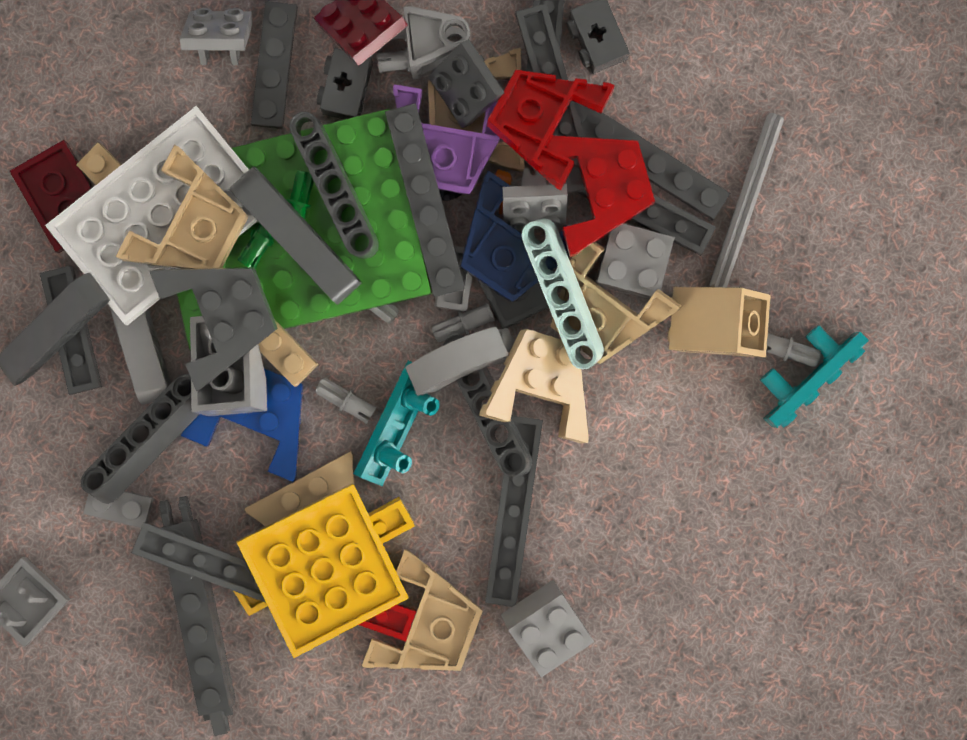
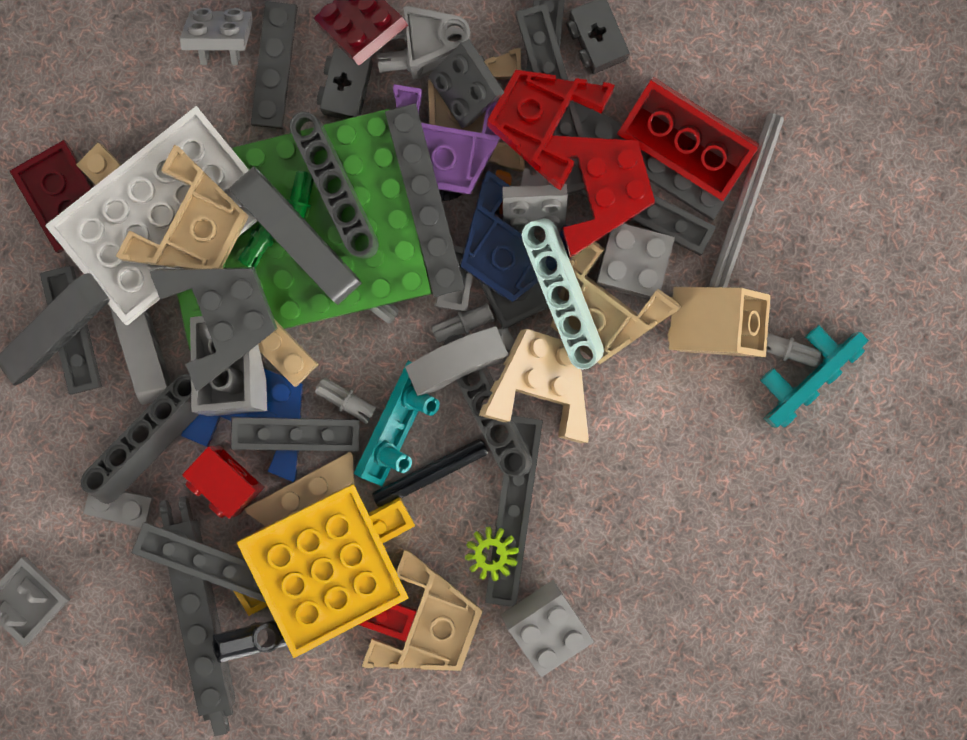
(222, 482): none -> red brick
(244, 642): none -> black piece
(294, 434): none -> dark grey plate
(430, 472): none -> black axle
(481, 556): none -> lime gear
(688, 139): none -> red slope

